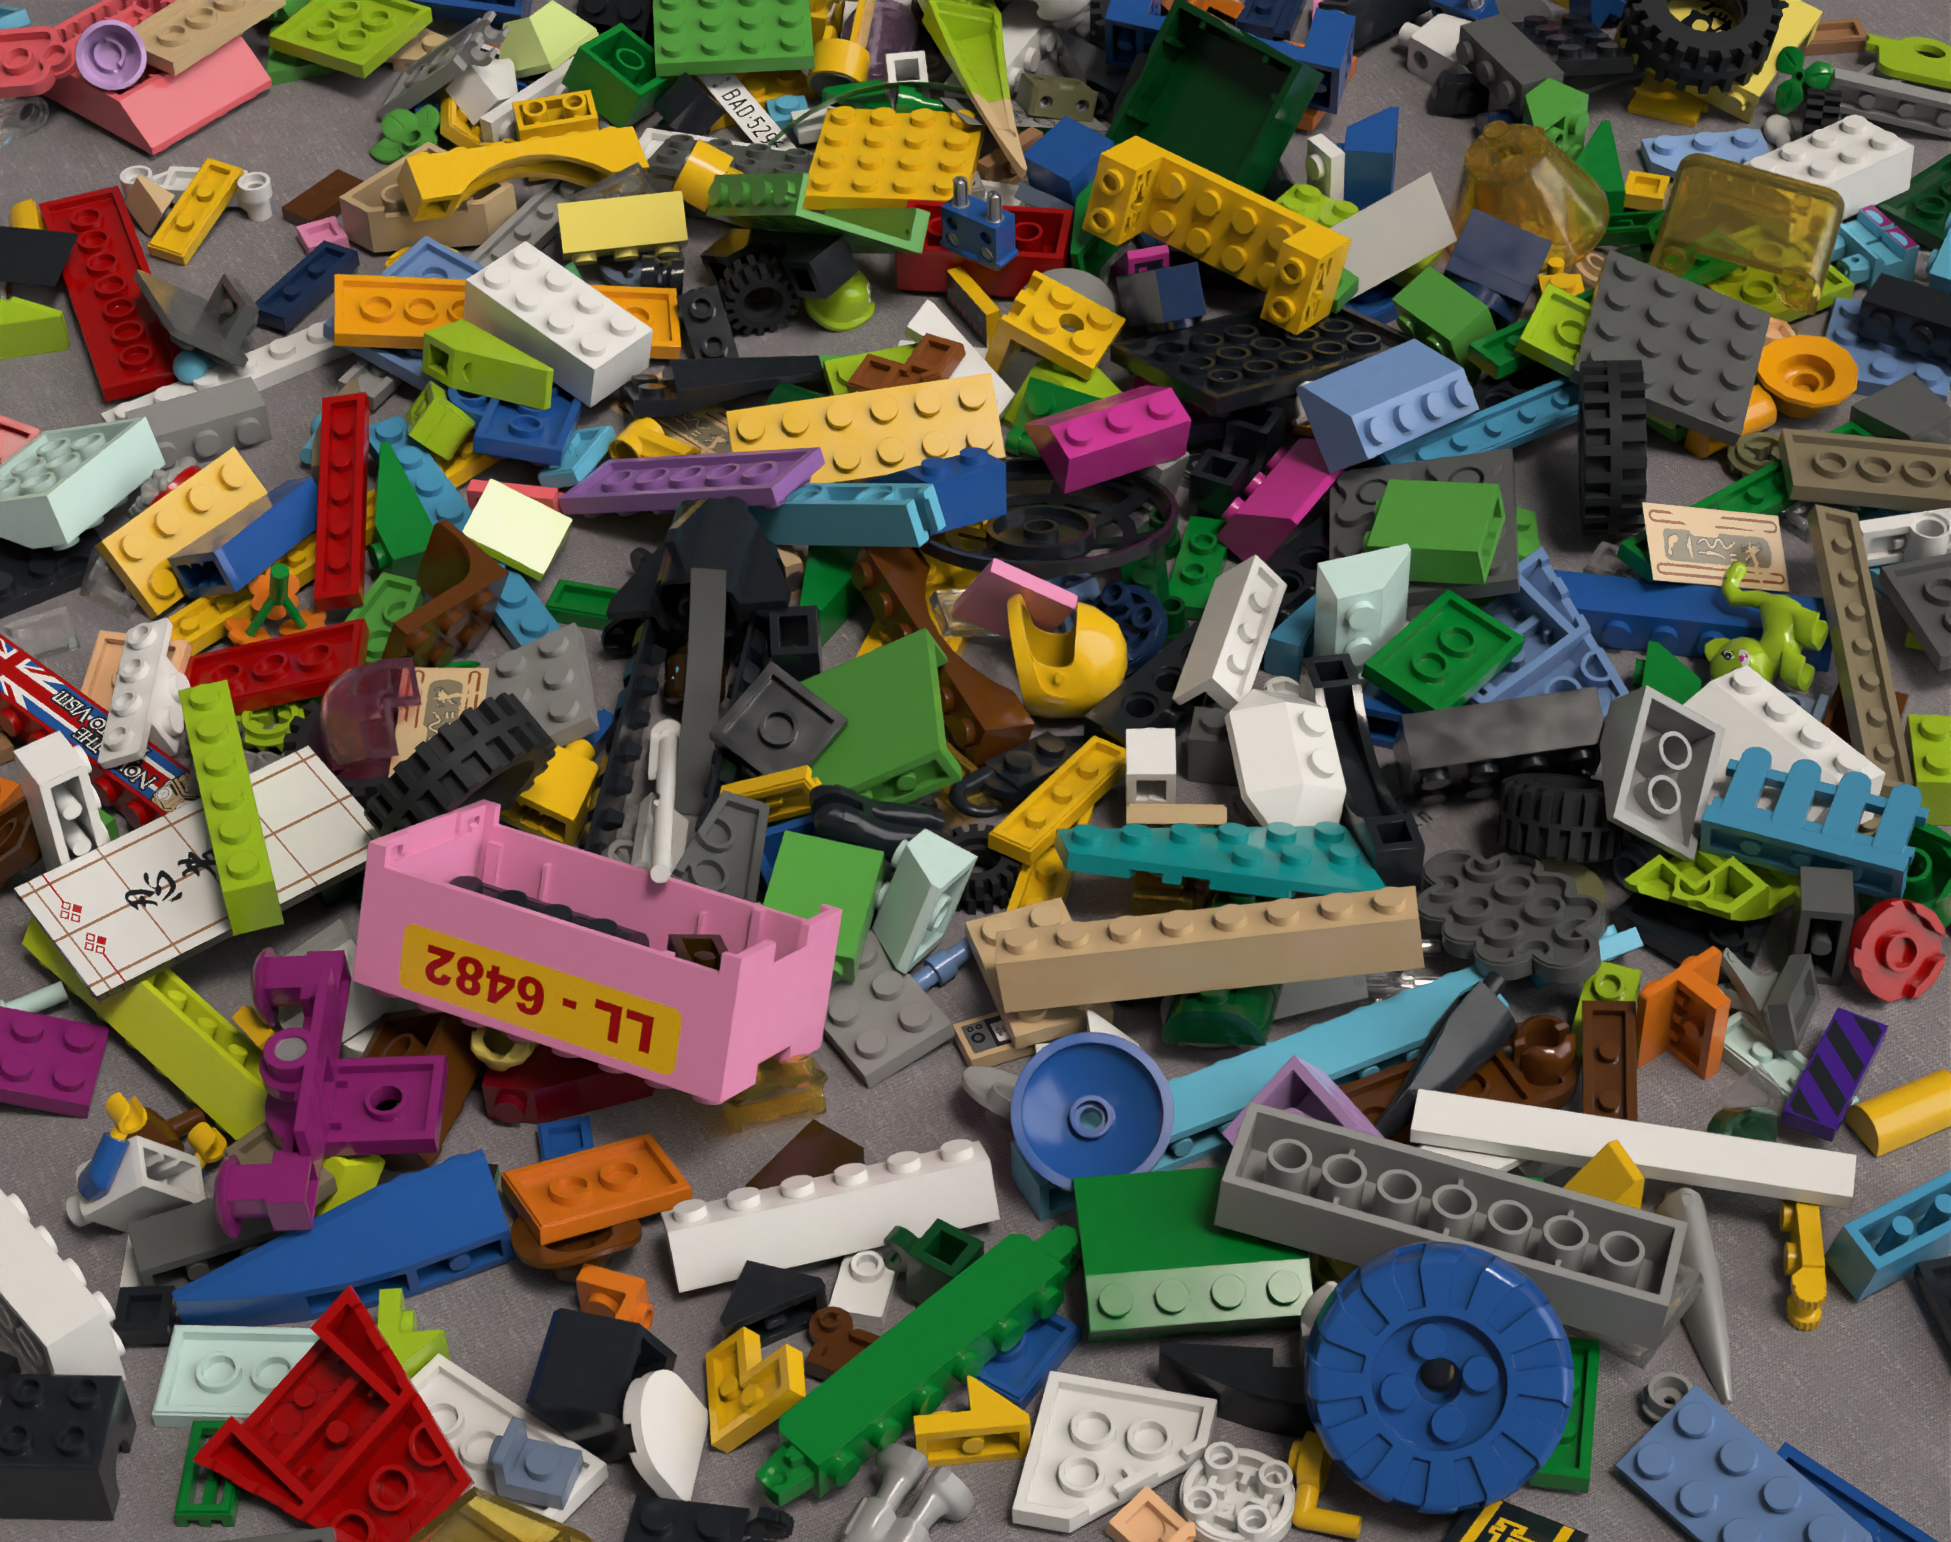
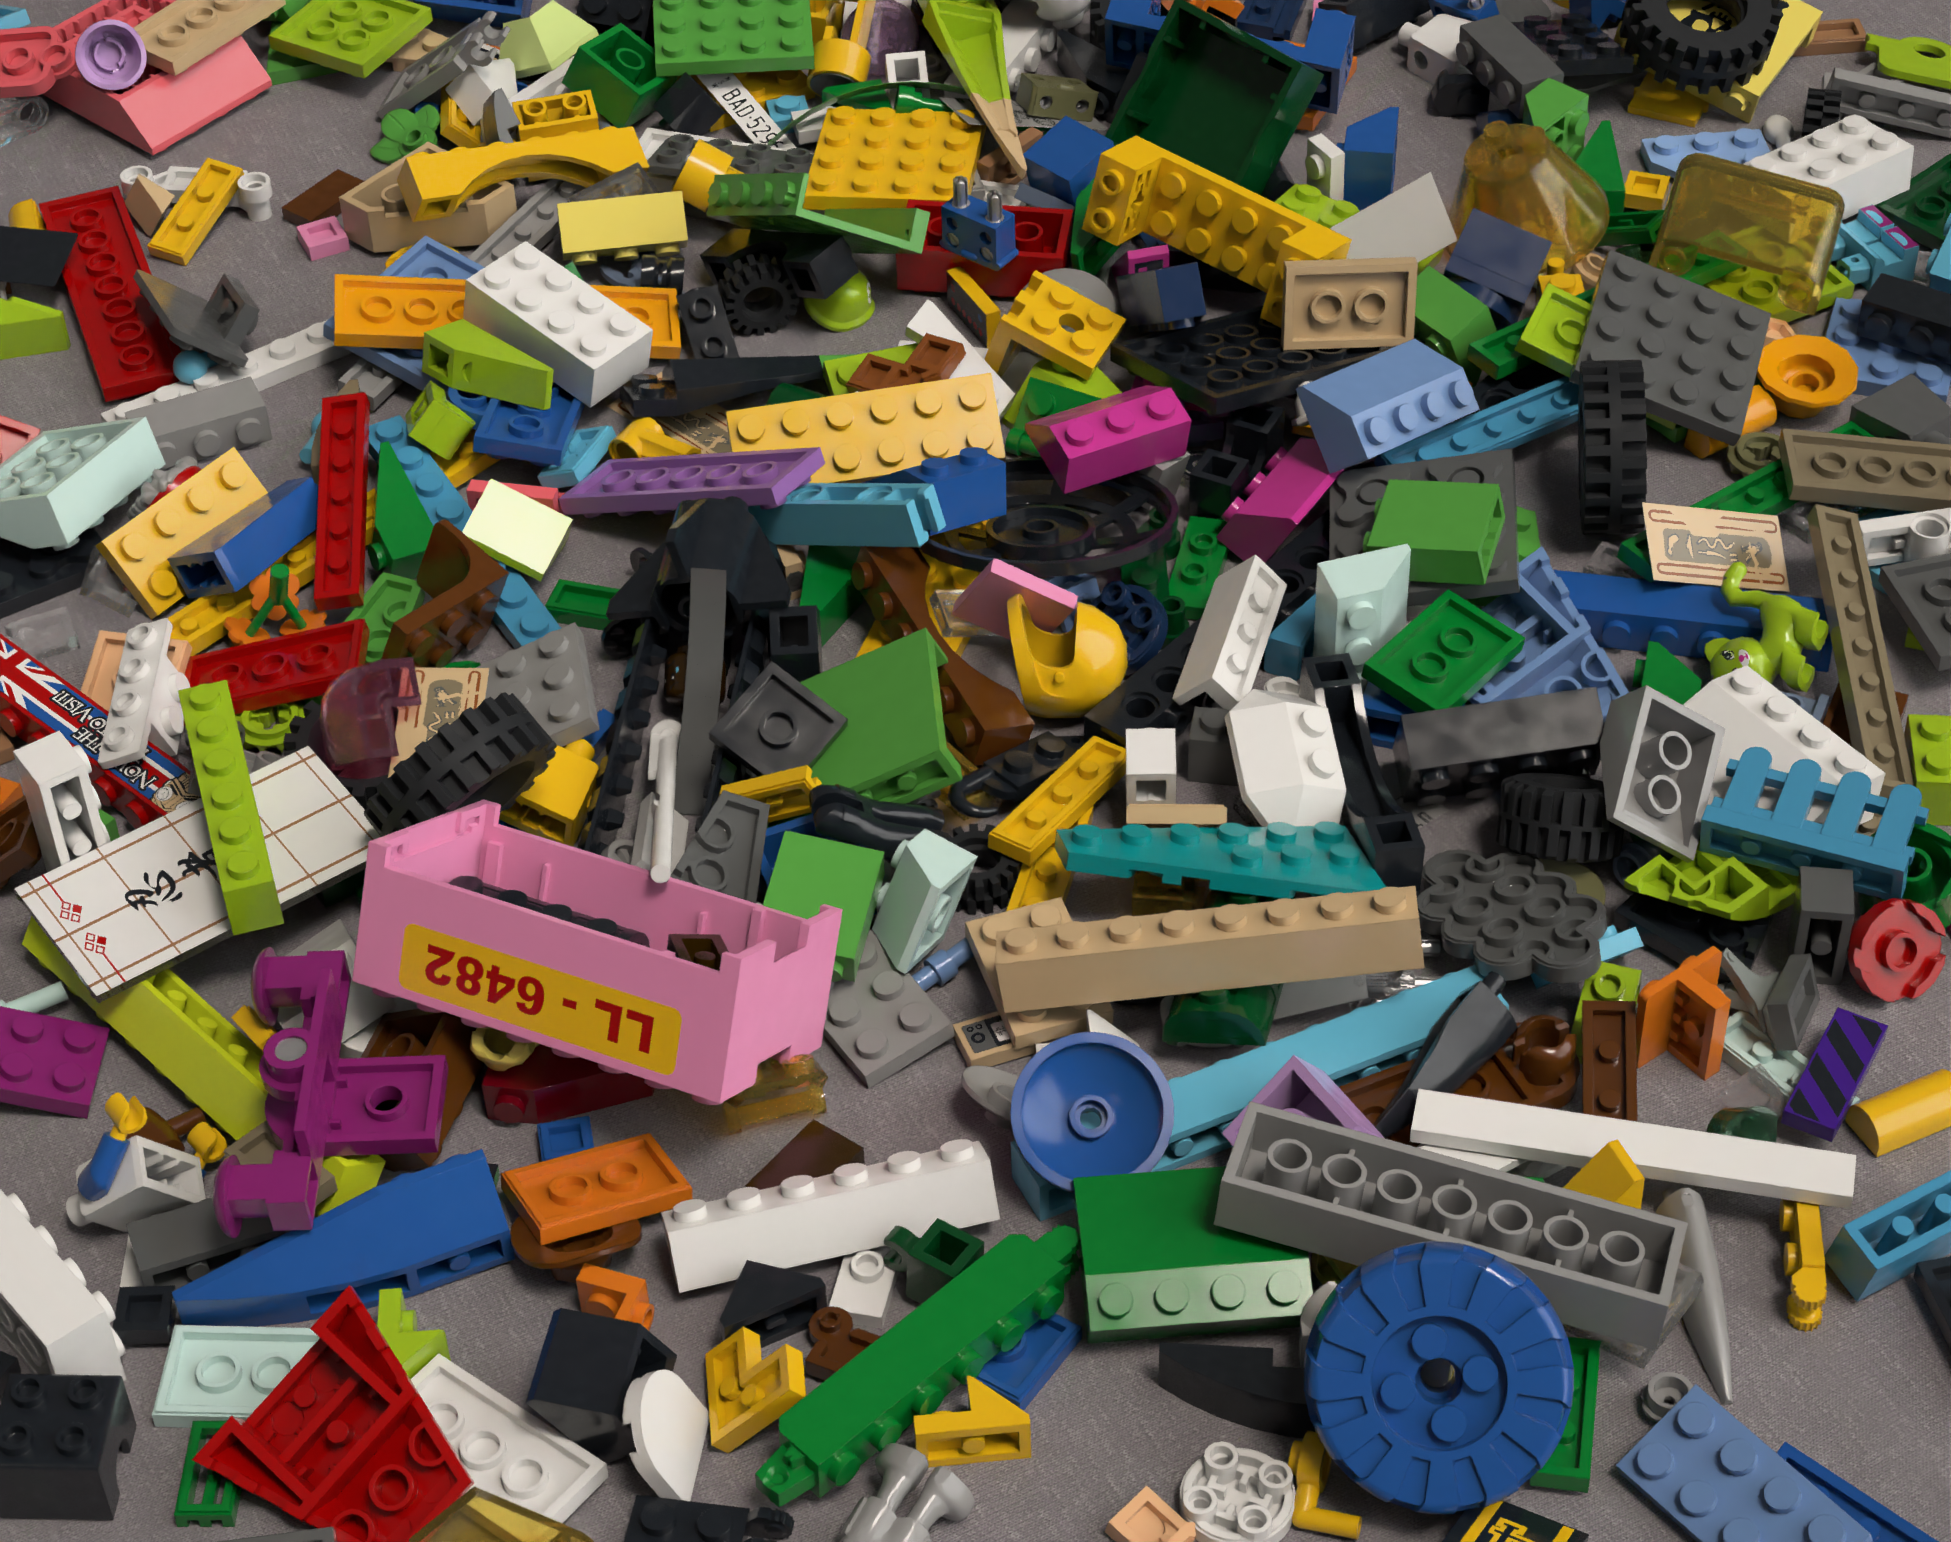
(305, 285): dark blue plate -> none
(499, 118): none -> slope
(533, 1468): sand blue bracket -> none
(1103, 1445): white plate -> none
(1348, 303): none -> tan plate
(1790, 92): green plant -> none

